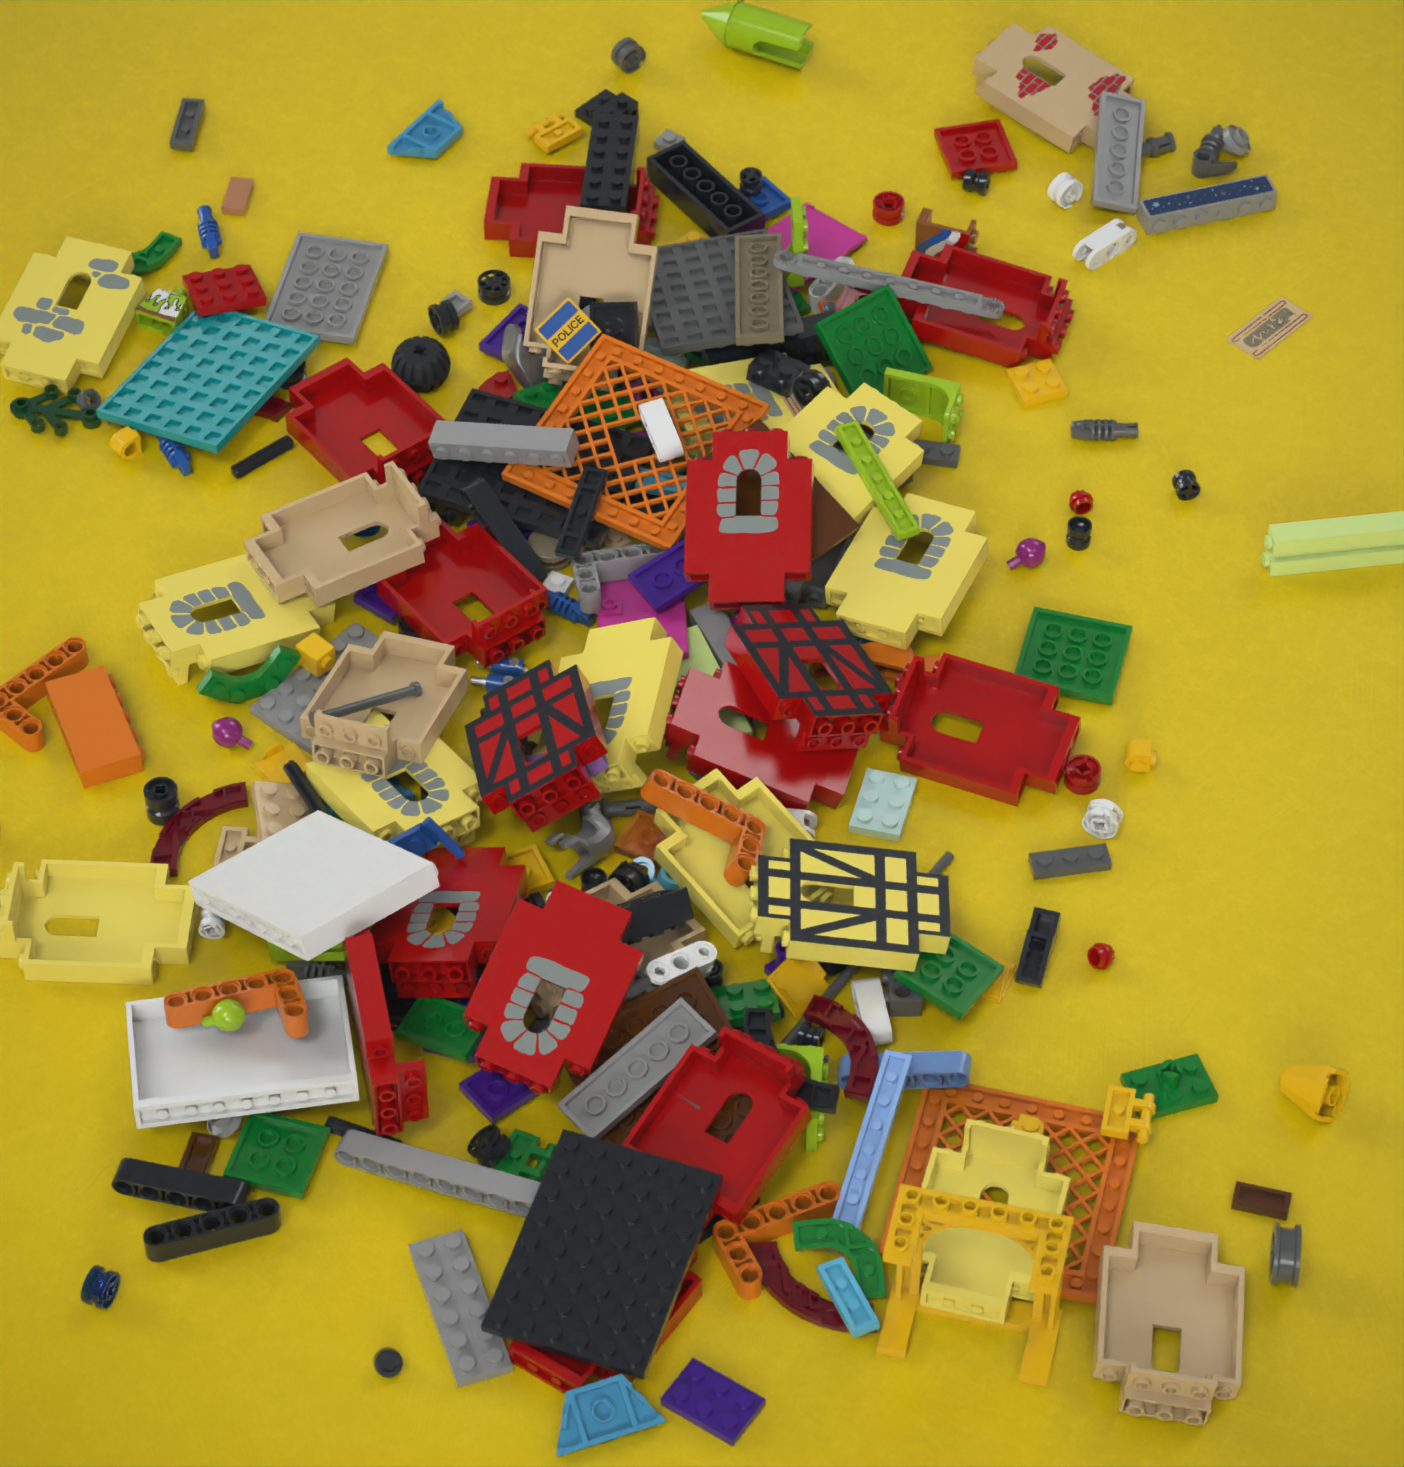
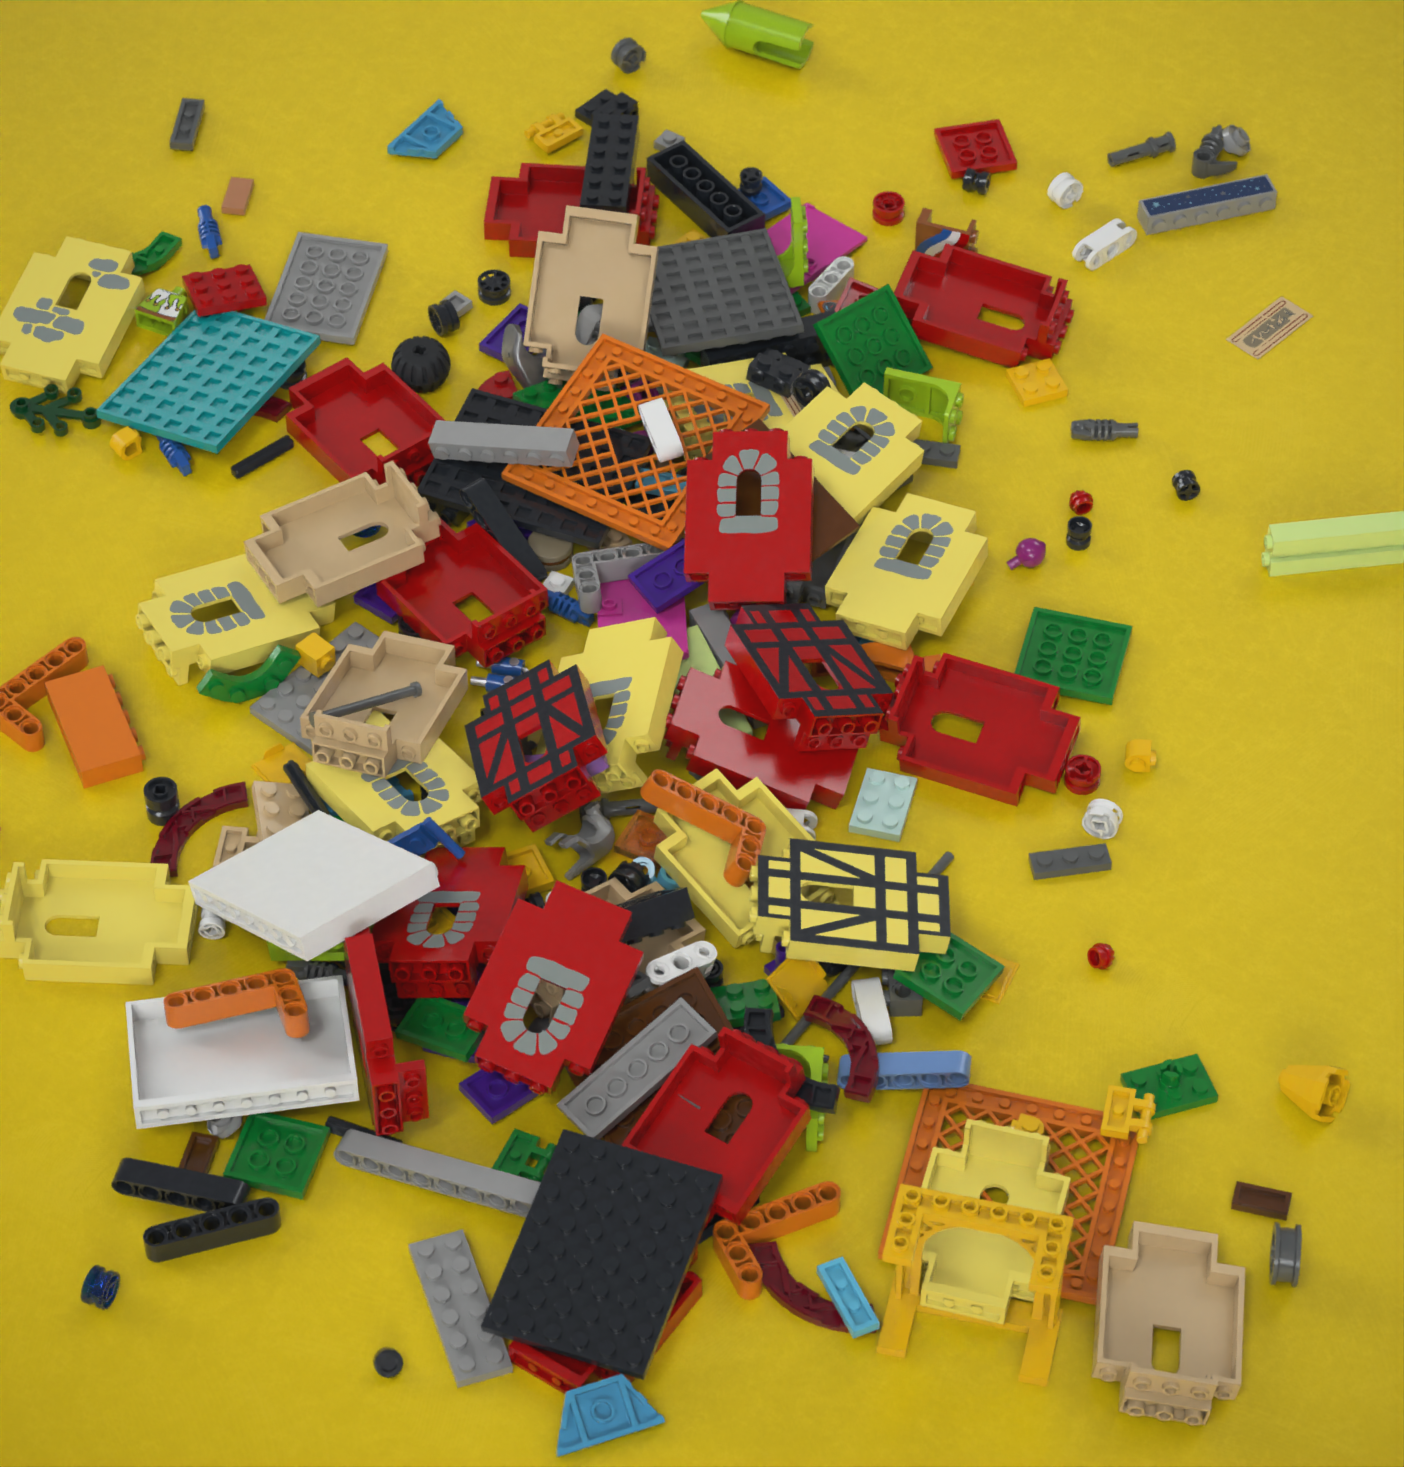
(94, 396): dark grey bush -> none
(227, 1016): lime piece -> none
(228, 733): magenta piece -> none
(489, 1145): black wheel -> none
(567, 330): piece -> none
(582, 513): black plate -> none
(616, 320): black tile -> none
(712, 1402): dark purple plate -> none
(758, 290): dark tan plate -> none
(811, 1035): black wheel -> none
(851, 1242): green plate -> none
(872, 1138): light blue plate -> none
(877, 480): lime tile -> none
(902, 287): light grey plate -> none
(1038, 947): black slope -> none
(1058, 112): tan panel -> none
(1118, 152): light grey plate -> none

